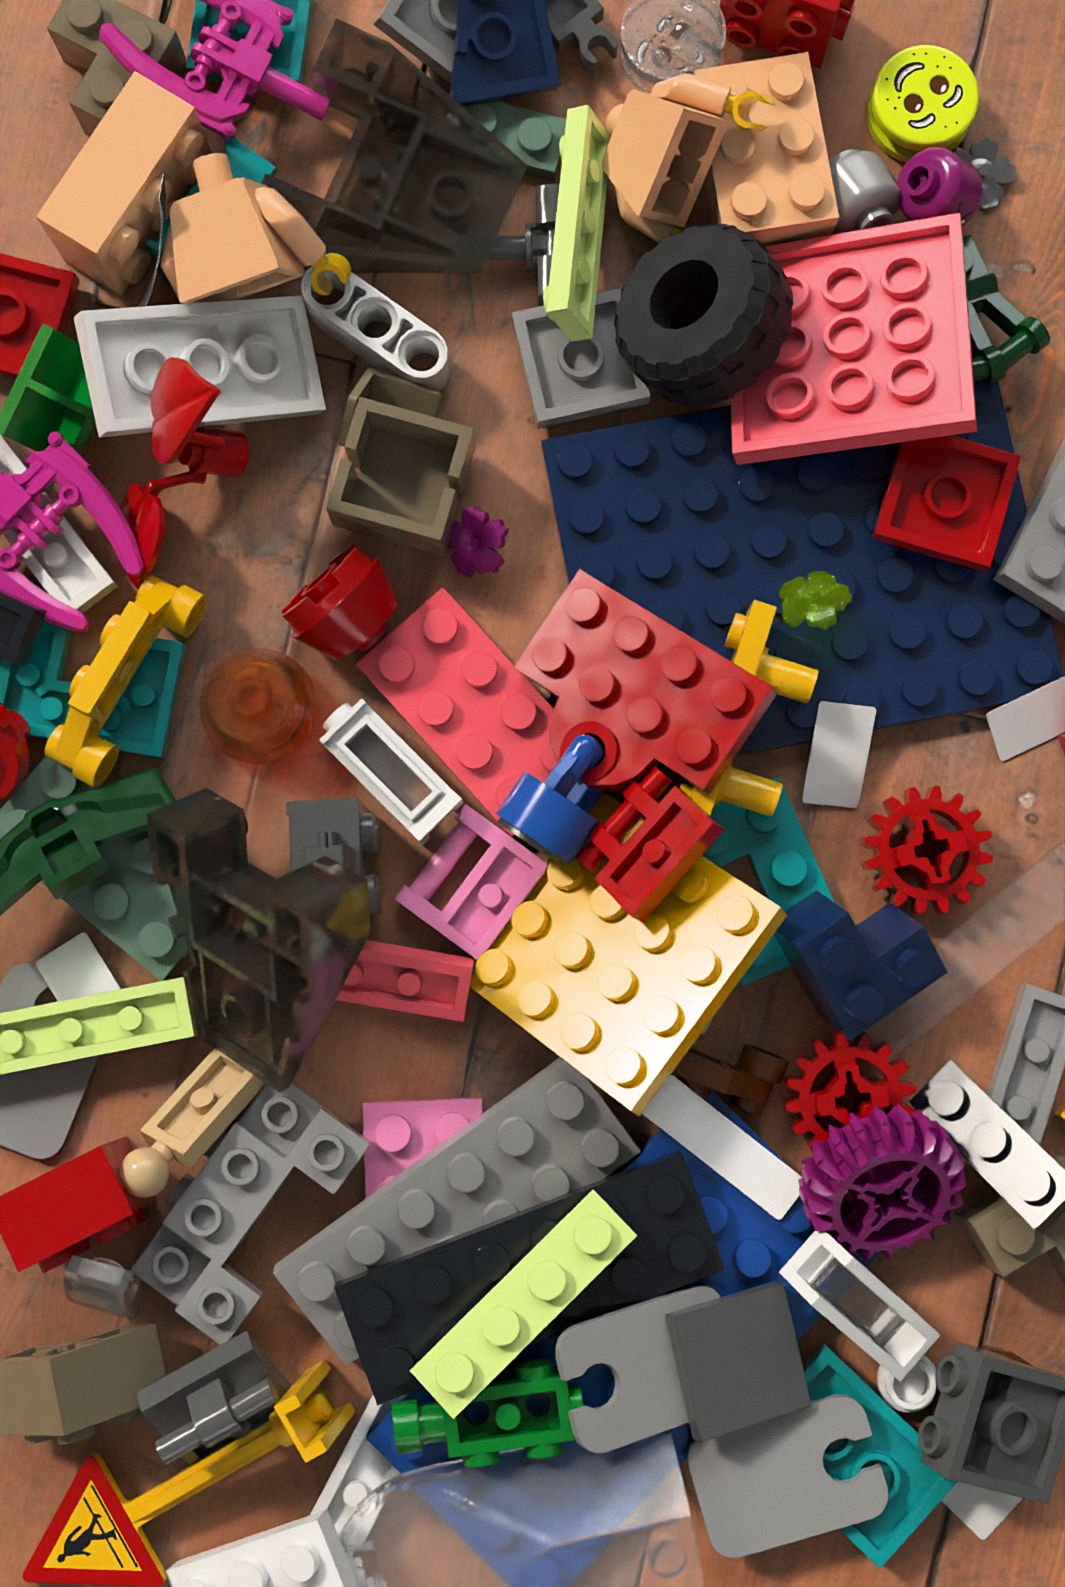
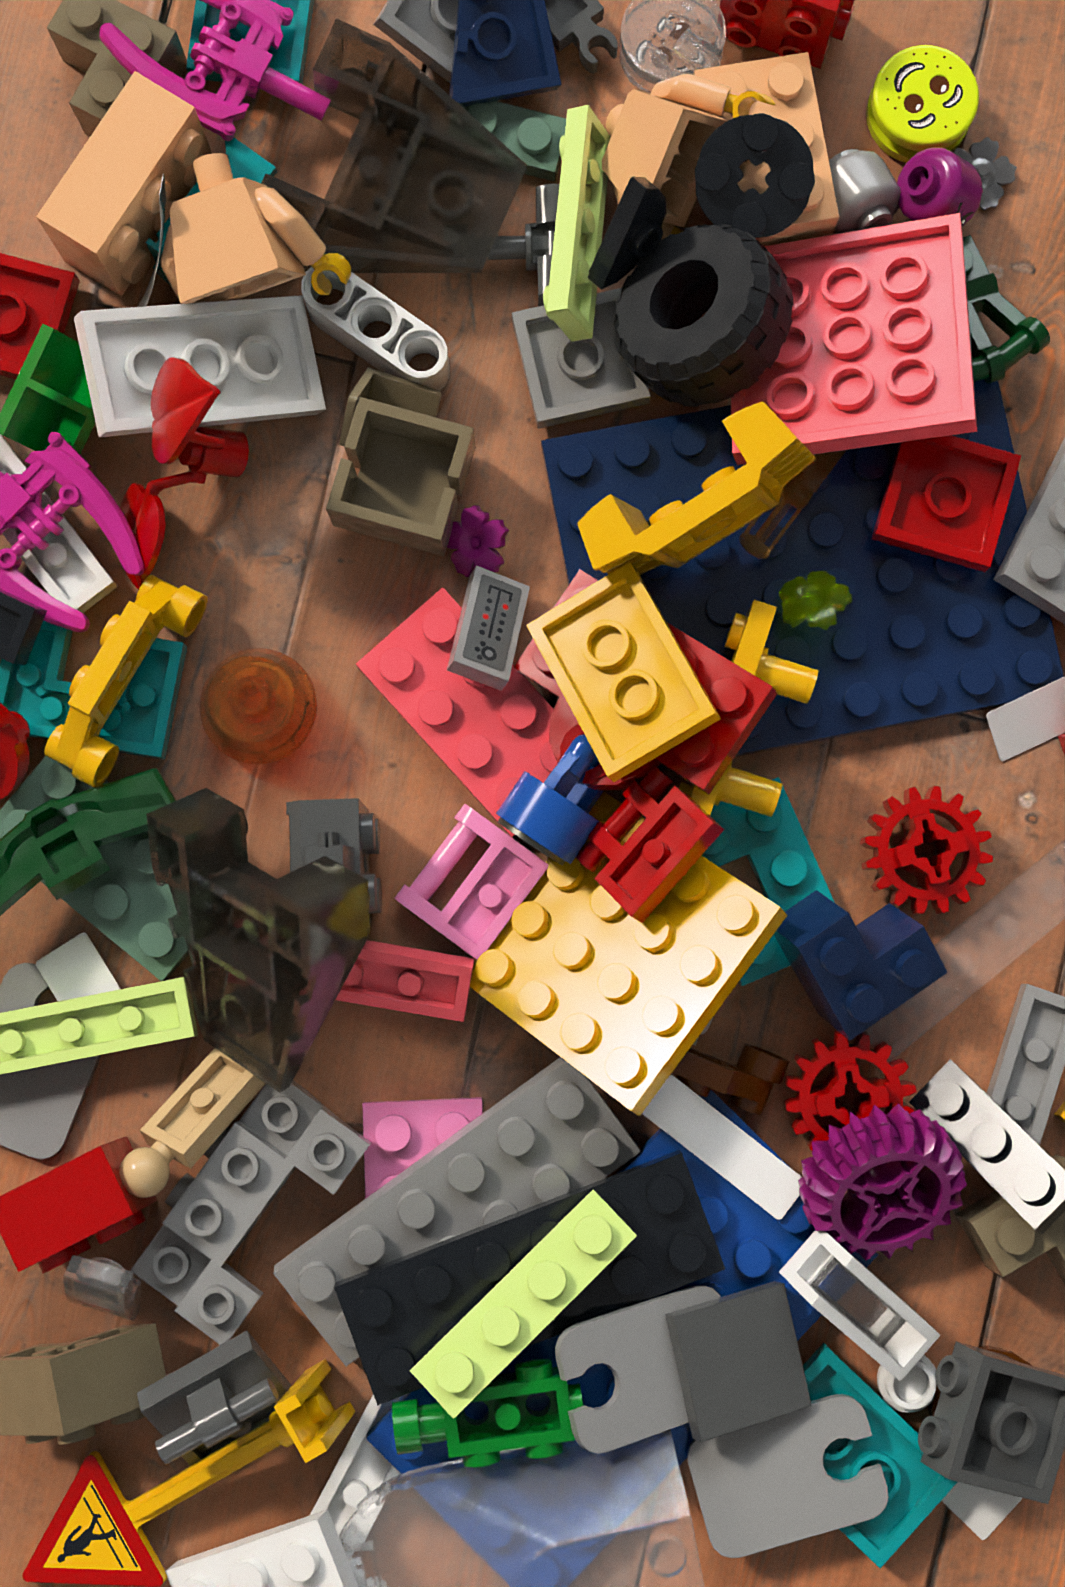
(343, 606): red cone -> none
(389, 769): white window -> none
(488, 628): none -> tile
(622, 672): none -> yellow plate
(631, 233): none -> black plate
(731, 499): none -> yellow plate
(758, 140): none -> black plate
(795, 494): none -> clear orange piece
(838, 754): white sticker -> none

